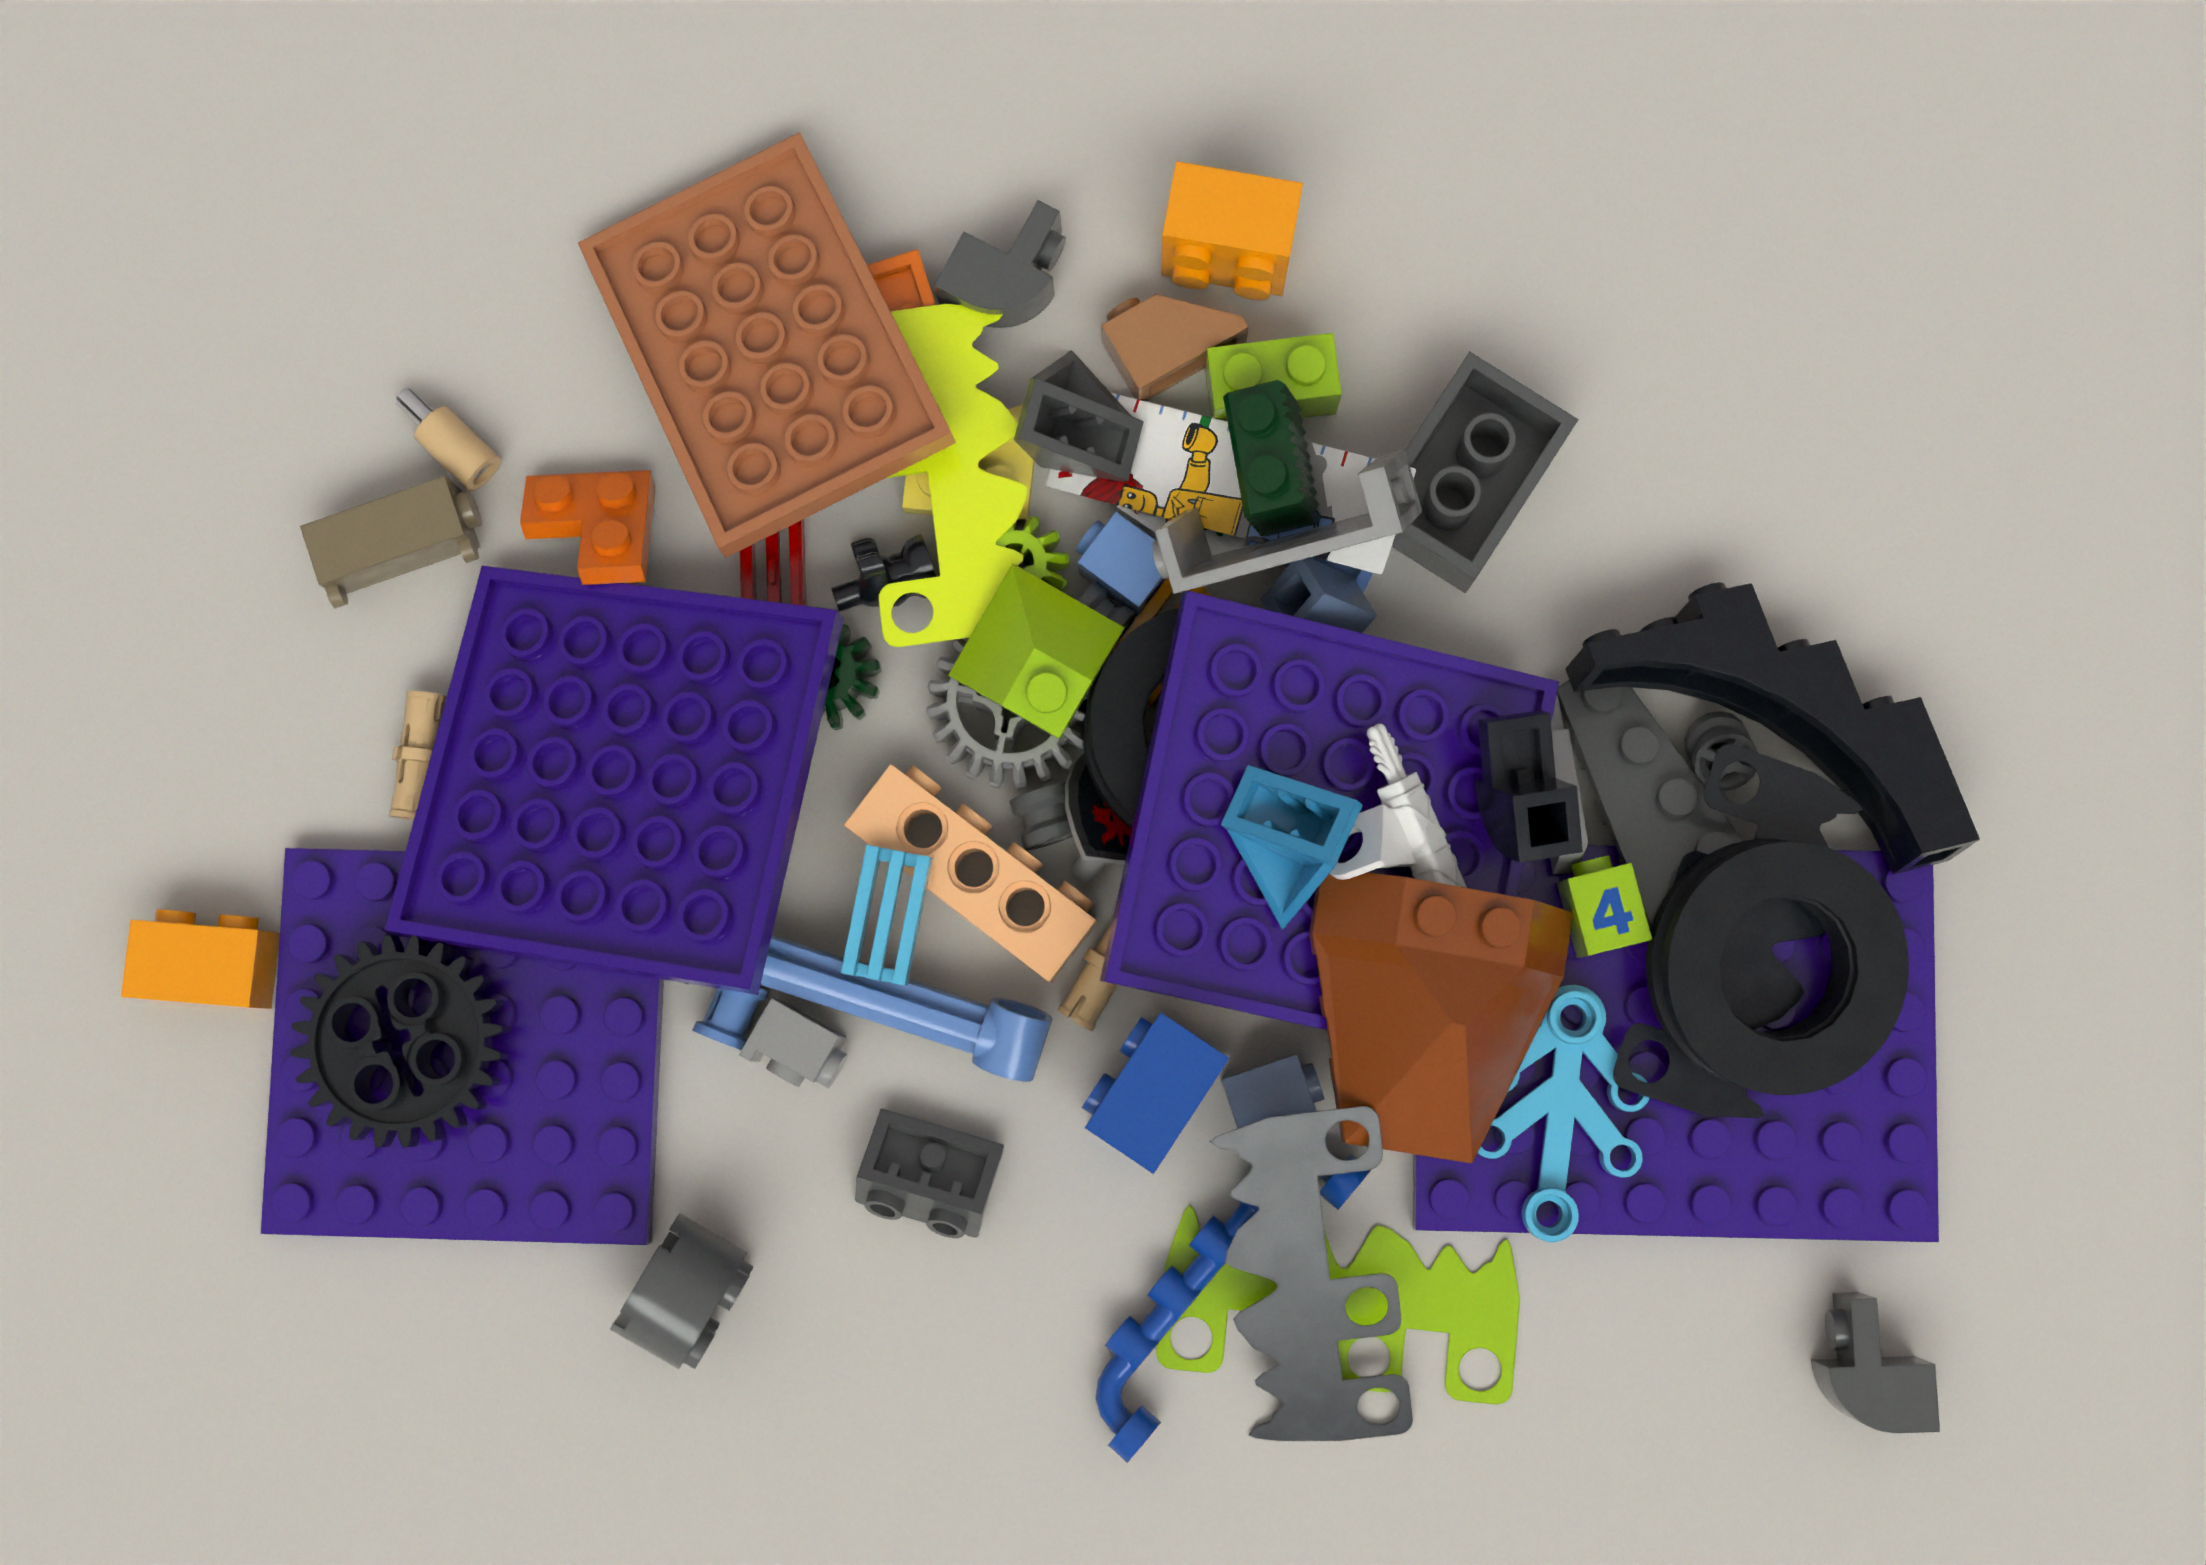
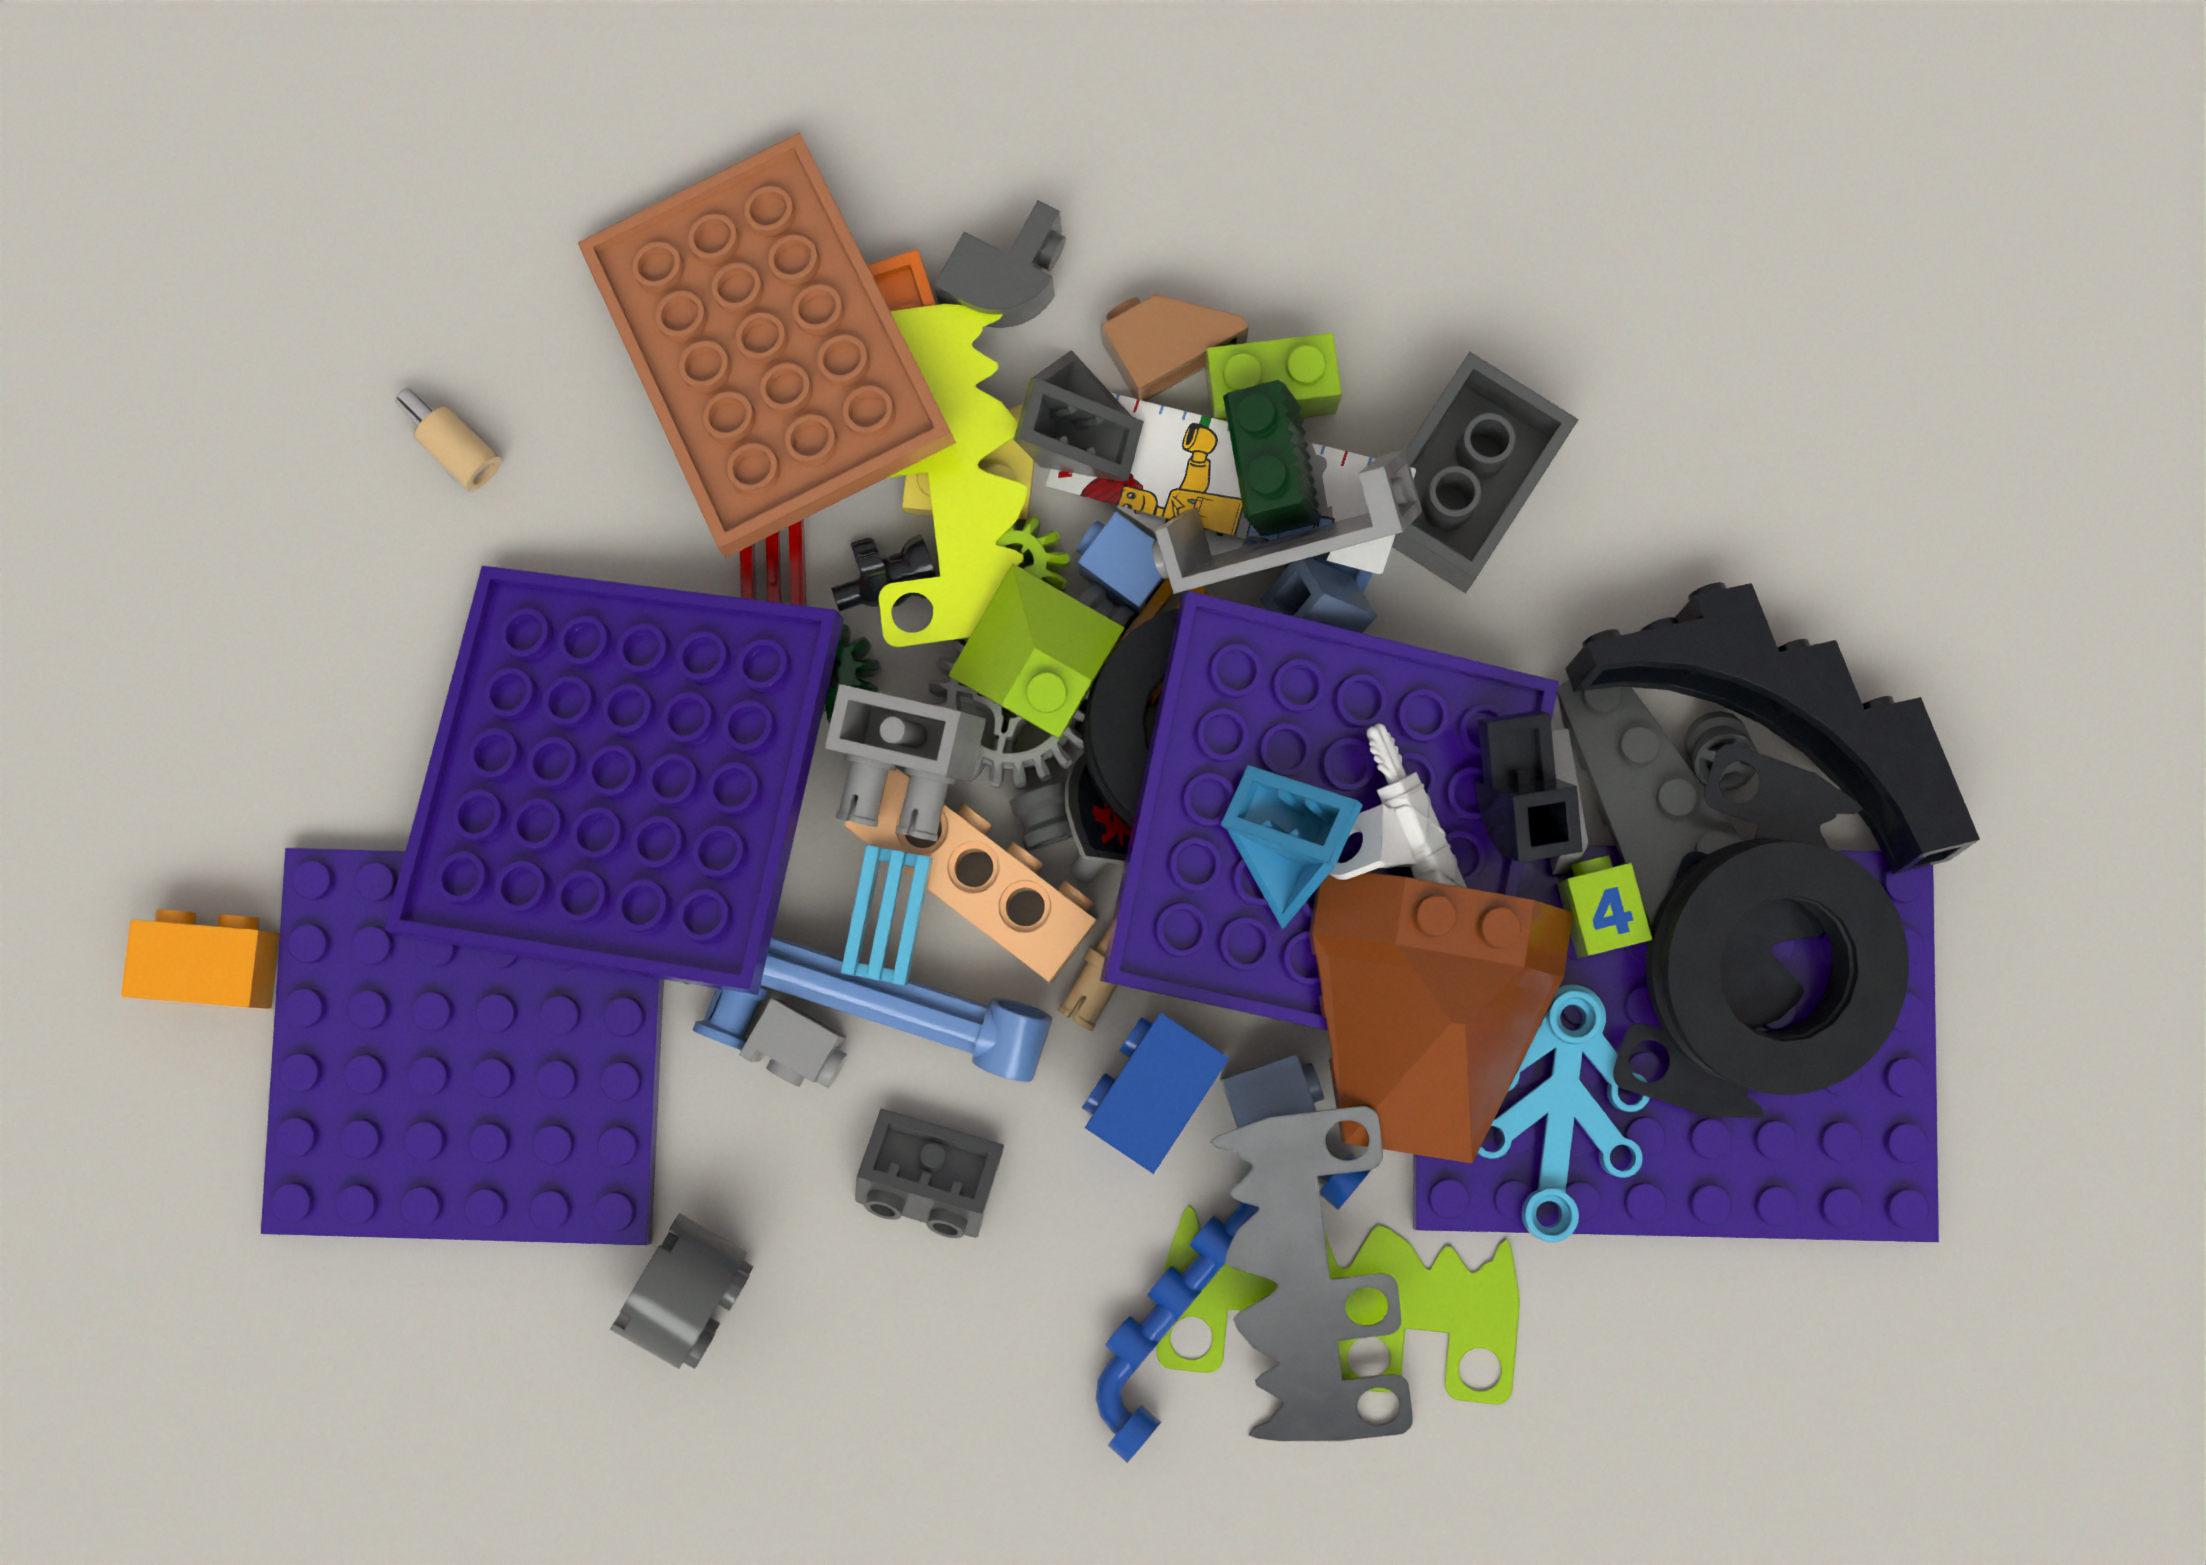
(345, 1065): black gear -> none
(392, 537): dark tan brick -> none
(413, 755): tan pin -> none
(605, 510): orange plate -> none
(891, 731): none -> light grey brick
(1229, 230): light orange brick -> none
(1869, 1388): dark grey brick -> none

